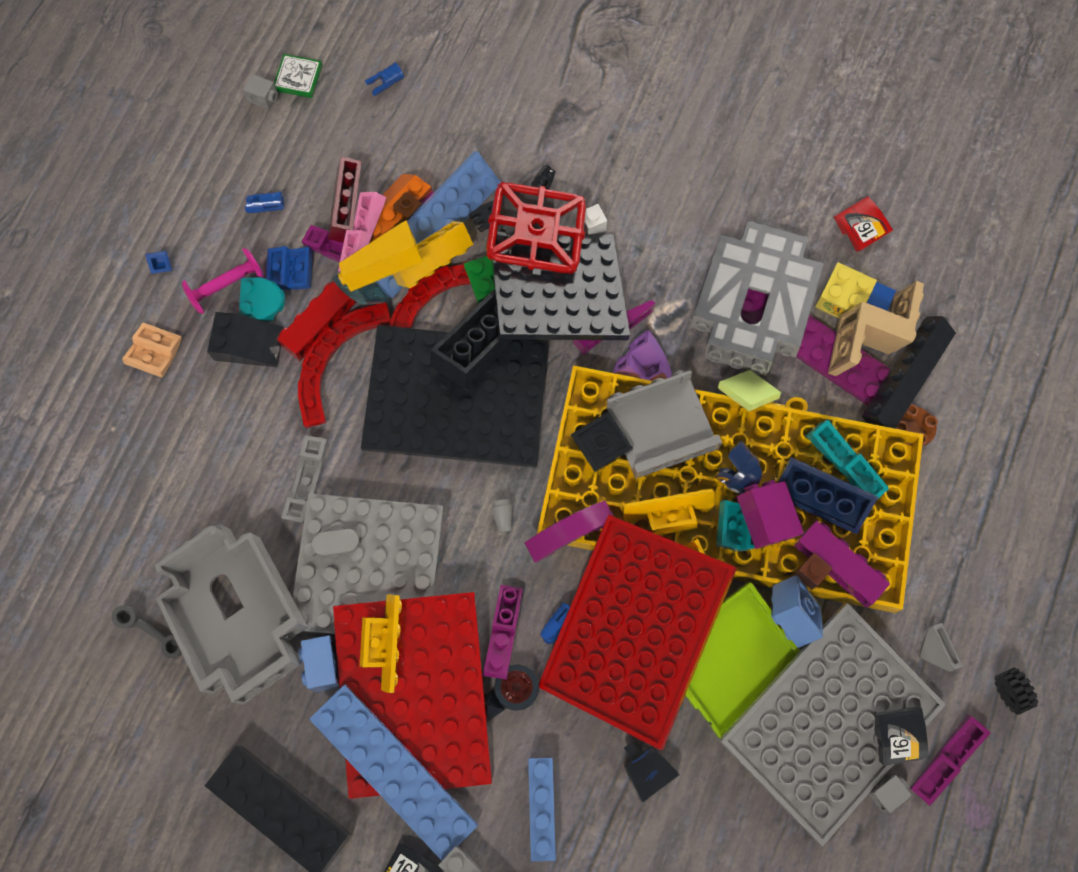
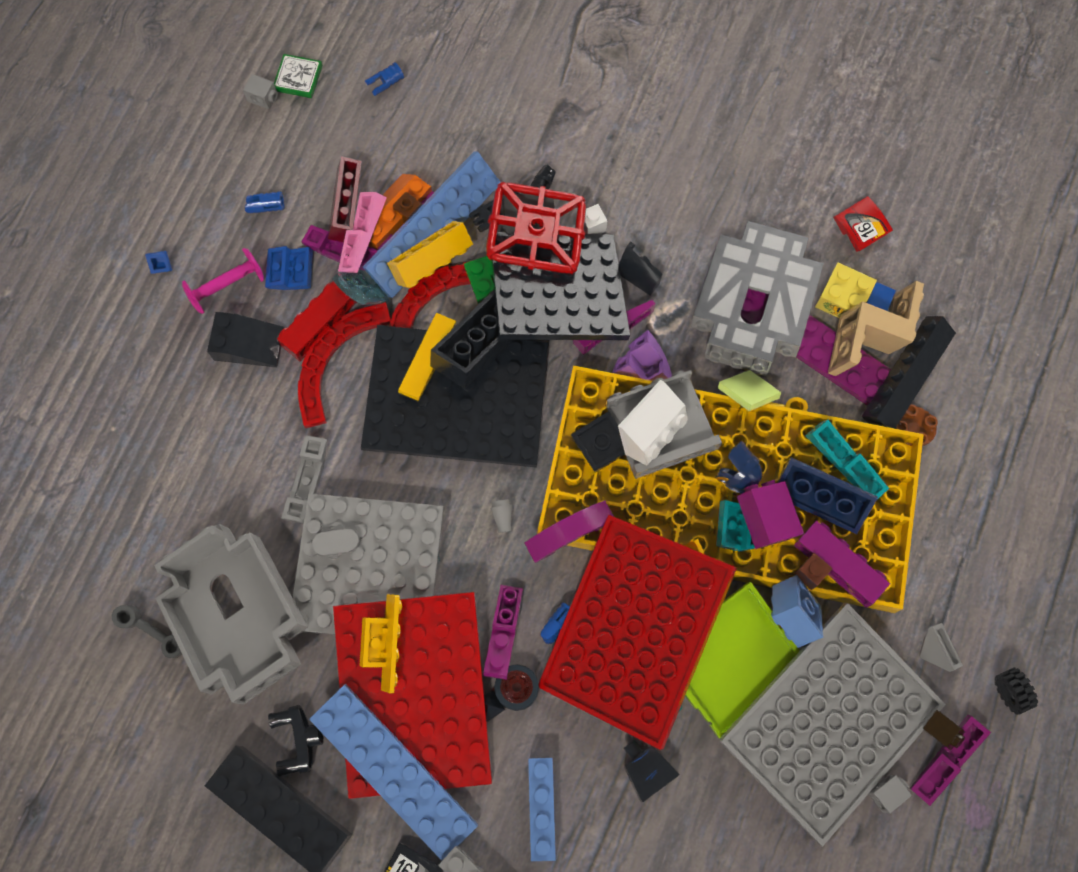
(152, 350): light nougat slope -> none
(260, 299): teal slope -> none
(305, 738): none -> black connector
(319, 664): medium blue brick -> none
(381, 258): yellow slope -> none
(420, 369): none -> yellow slope
(639, 270): none -> black slope
(652, 423): none -> white slope
(670, 512): yellow bracket -> none
(901, 735): black slope -> none
(944, 730): none -> dark brown brick

